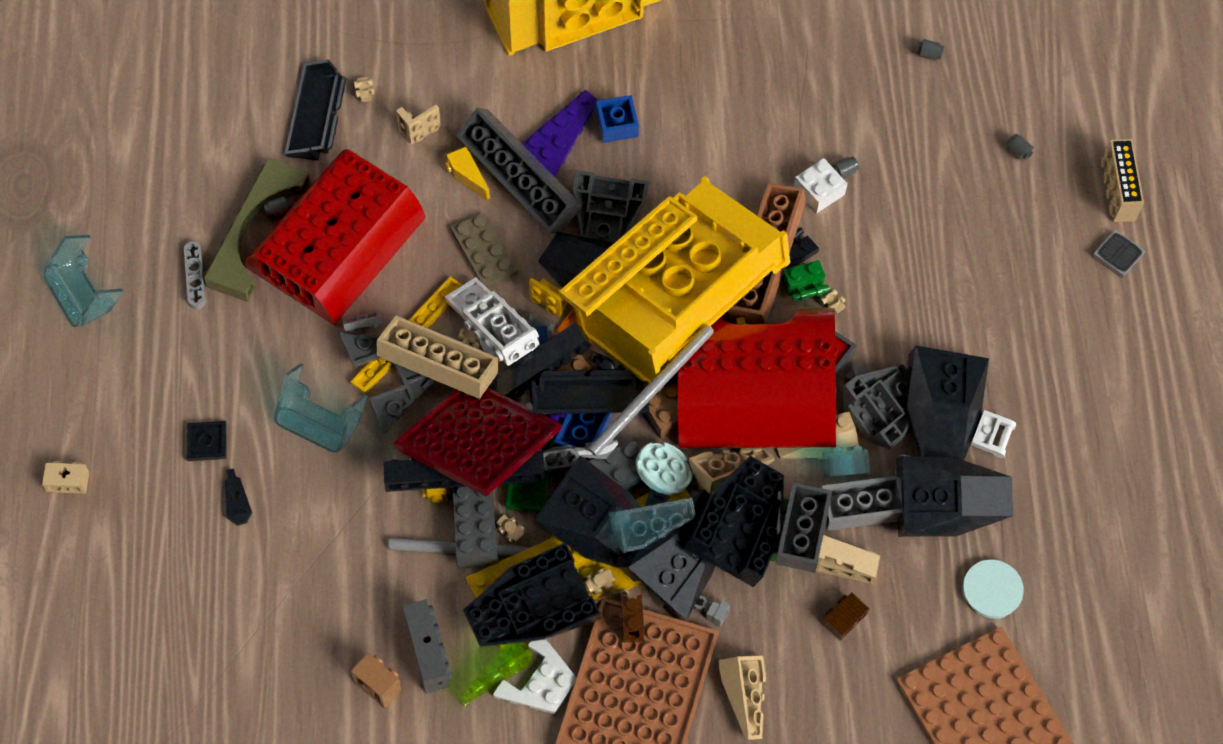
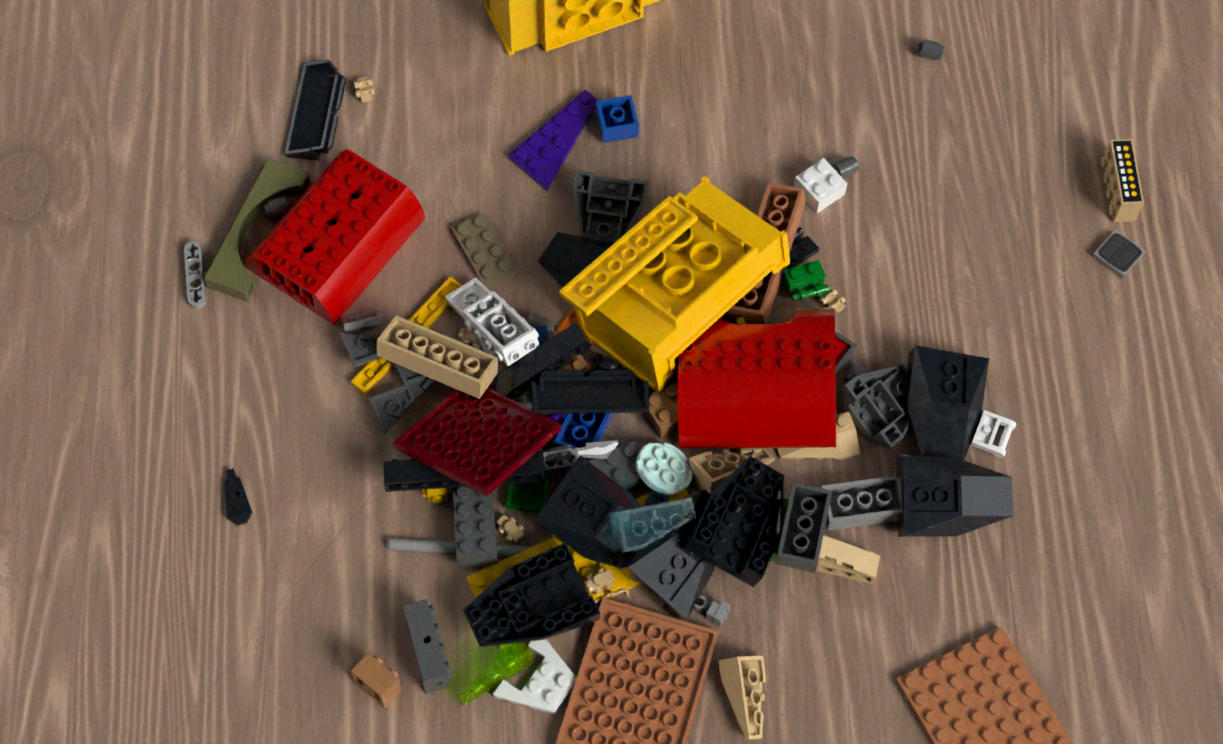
(65, 477): tan brick -> none
(72, 287): clear light blue windscreen -> none
(206, 441): black tile -> none
(312, 421): clear light blue windscreen -> none
(417, 128): tan bracket -> none
(466, 171): yellow slope -> none
(519, 170): dark grey brick -> none
(547, 296): yellow bracket -> none
(632, 619): reddish brown brick -> none
(649, 392): light grey piece -> none
(845, 615): reddish brown brick -> none
(846, 462): clear light blue brick -> none
(993, 589): light aqua tile -> none
(1020, 146): dark grey brick -> none

